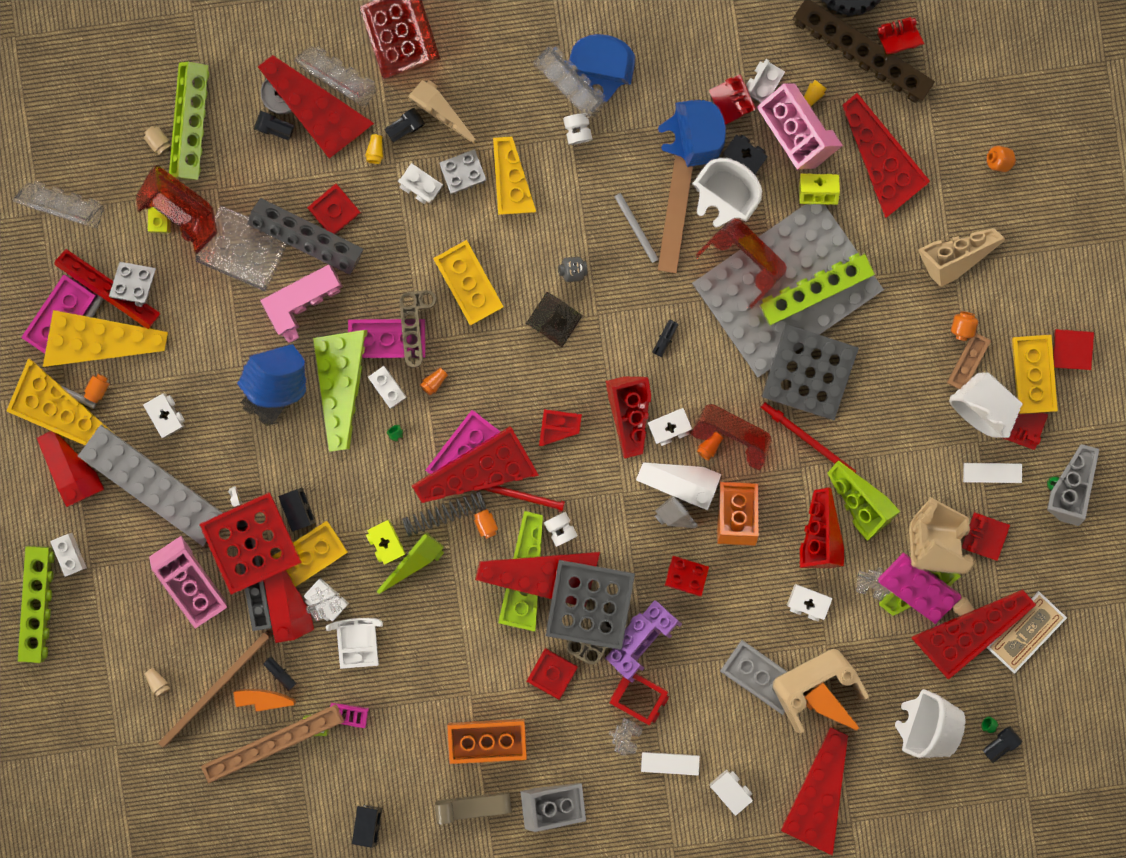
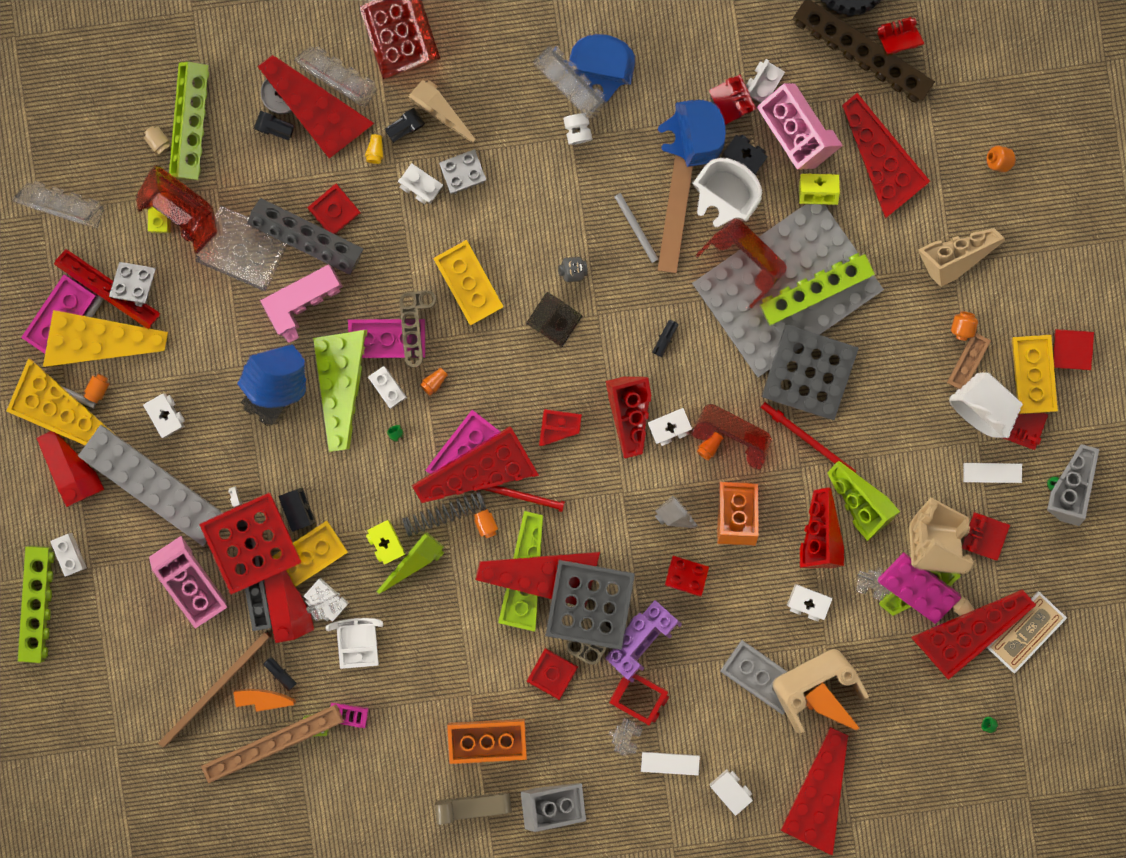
(157, 683): tan cone -> none
(367, 826): black hinge -> none
(511, 184): yellow wing -> none
(556, 523): white wheel -> none
(687, 483): white wedge -> none
(814, 92): yellow cone -> none
(932, 726): white piece -> none
(1006, 741): black piece -> none

